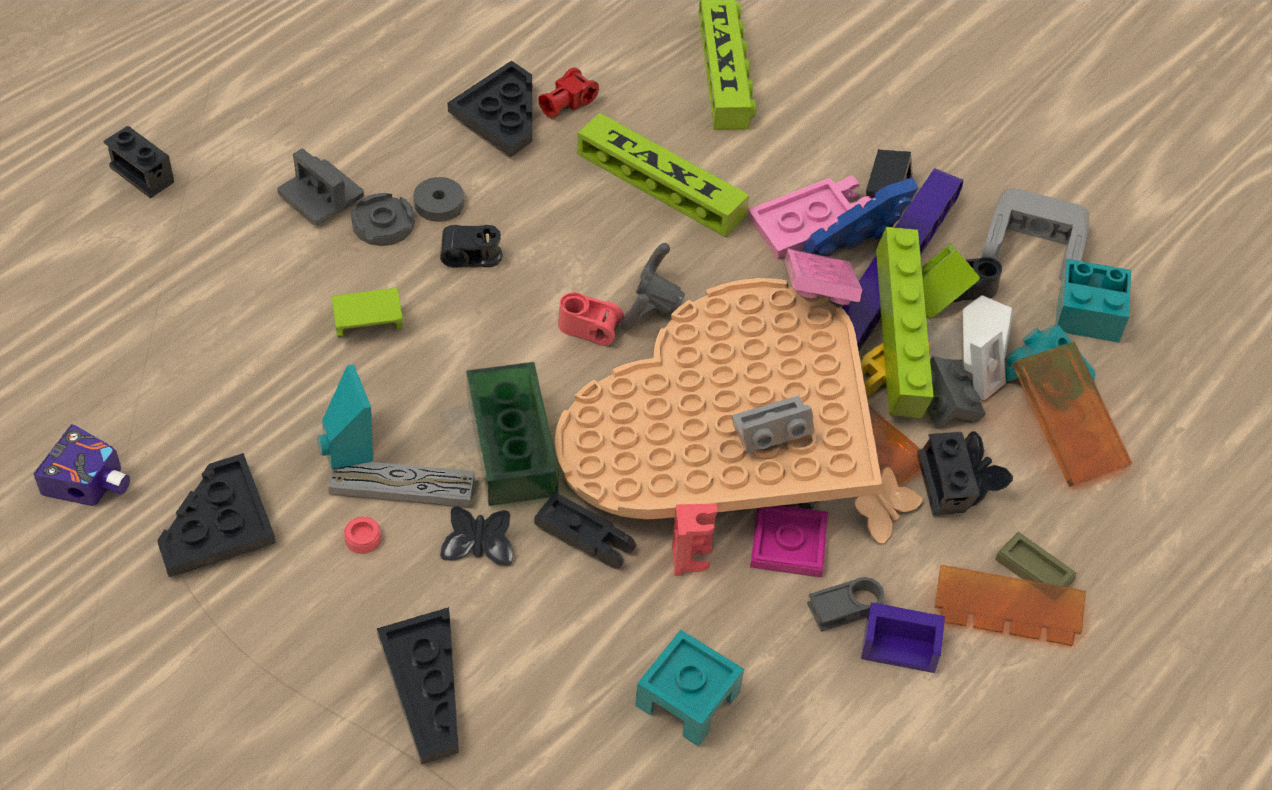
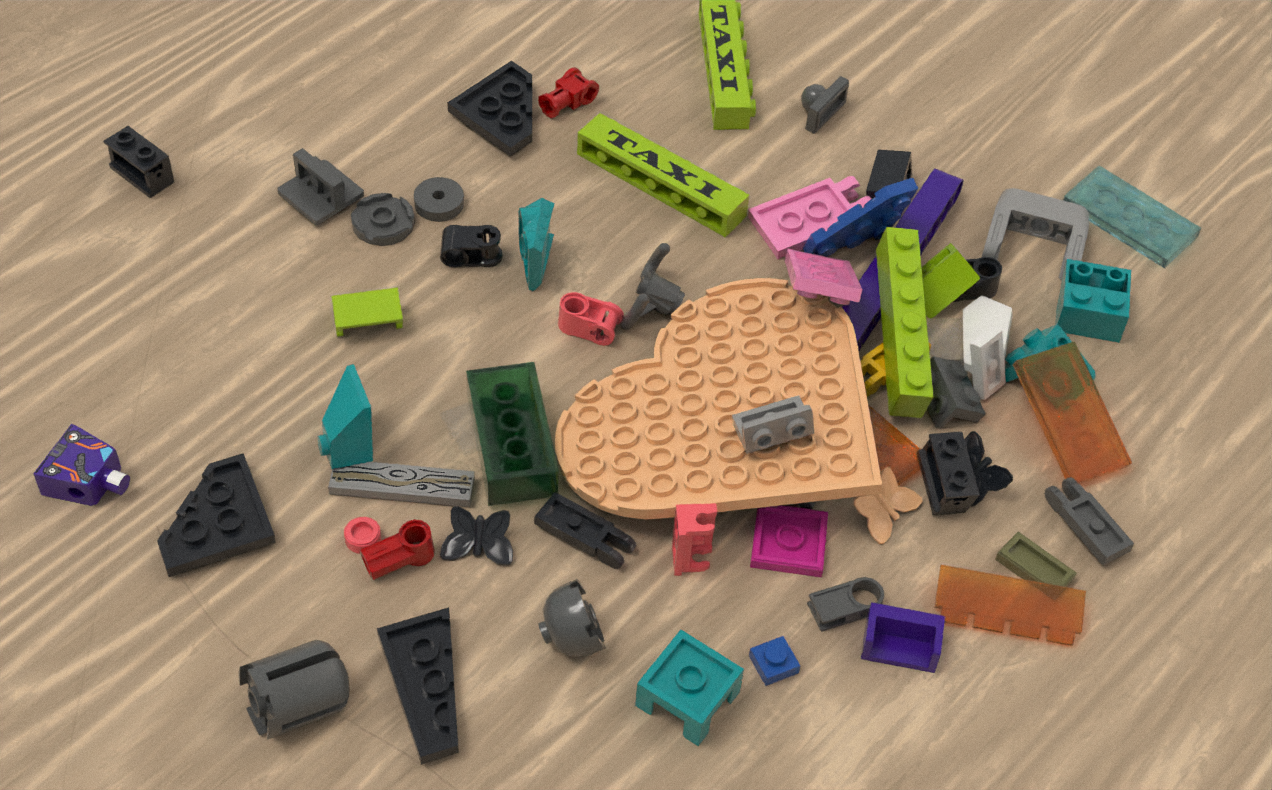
(295, 687): none -> dark grey cylinder
(399, 550): none -> red piece
(535, 239): none -> teal slope
(571, 622): none -> dark grey cylinder
(774, 660): none -> blue plate
(823, 102): none -> dark grey tile
(1089, 521): none -> dark grey hinge
(1133, 216): none -> clear light blue plate

